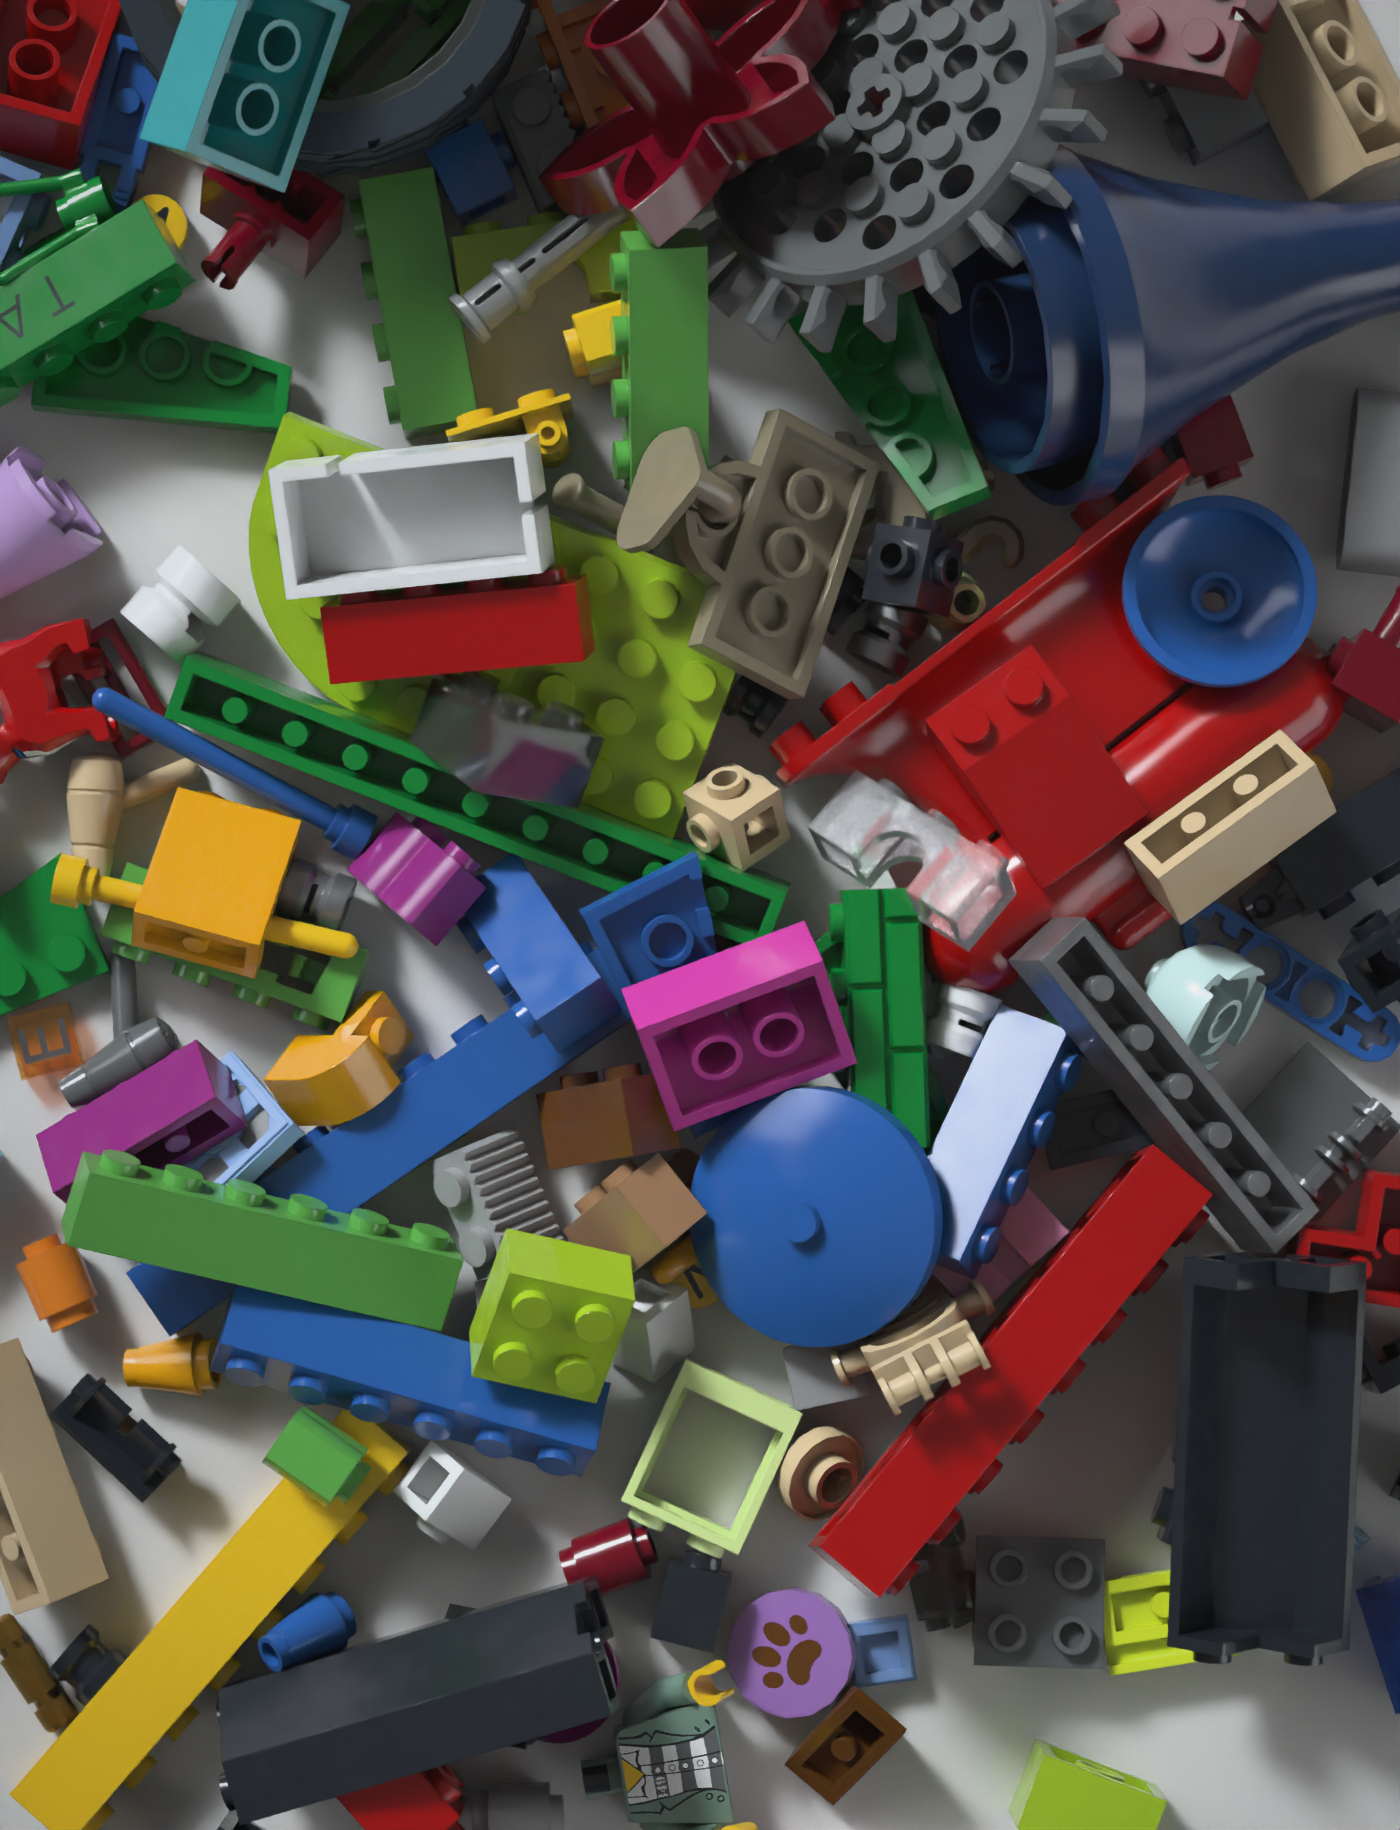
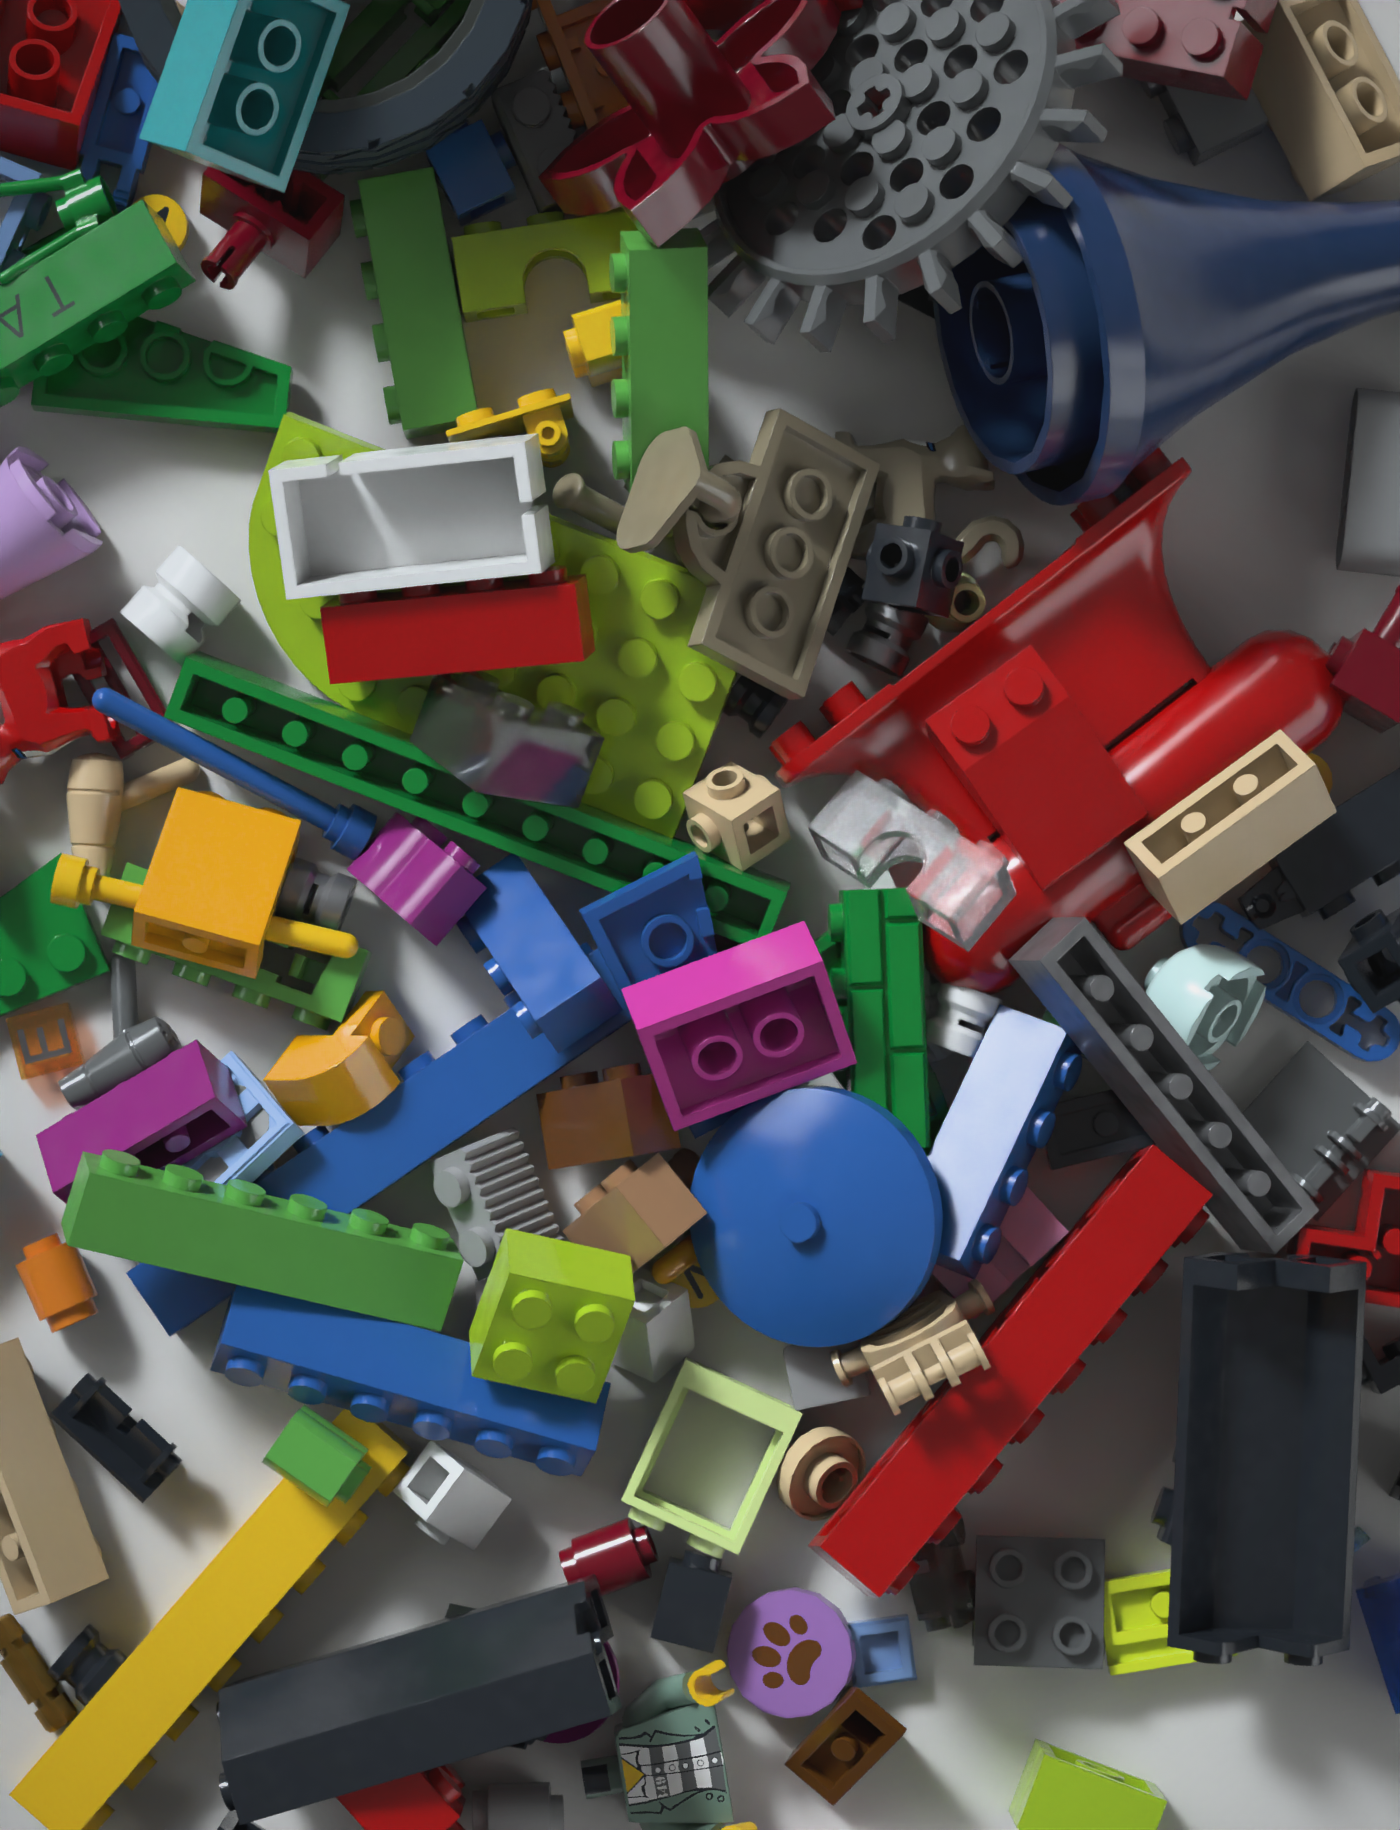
(173, 1366): light orange cone -> none
(308, 1632): blue cone -> none
(514, 282): light grey pin -> none
(905, 405): green wing -> none
(1214, 445): dark red brick -> none
(1227, 550): blue dish -> none

